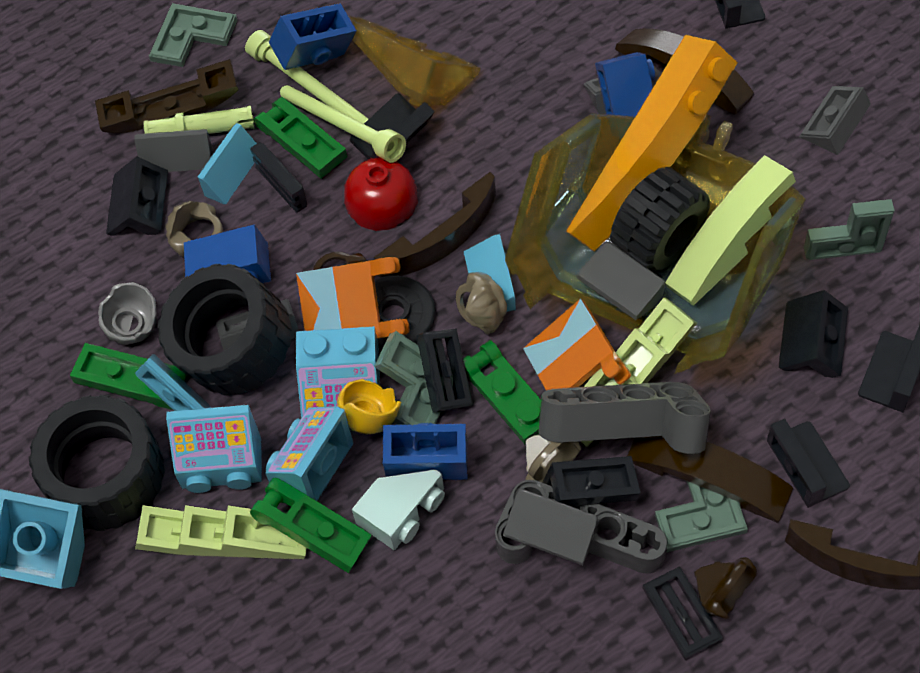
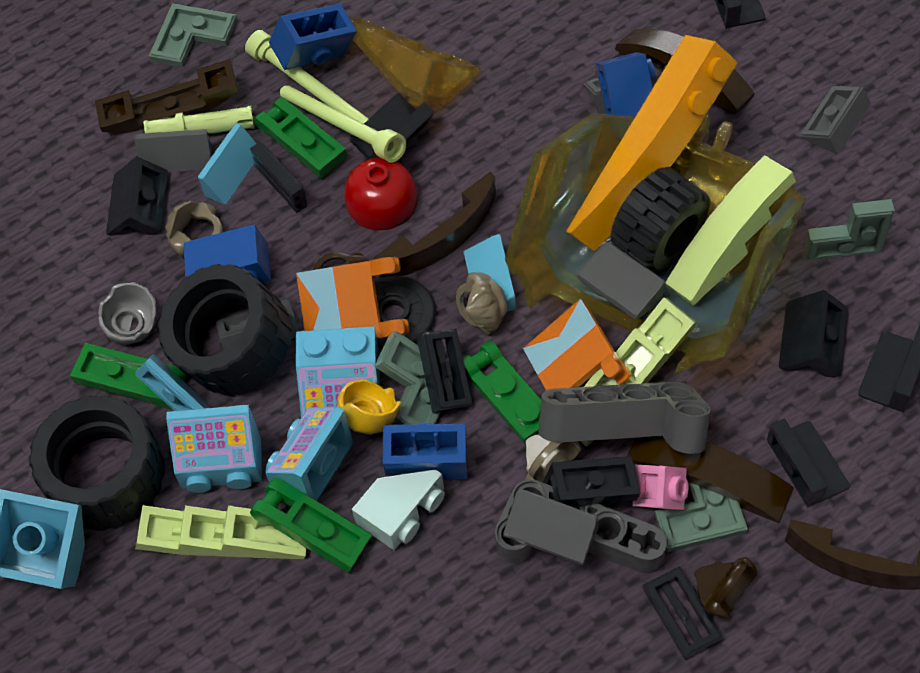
(661, 487): none -> bright pink bracket

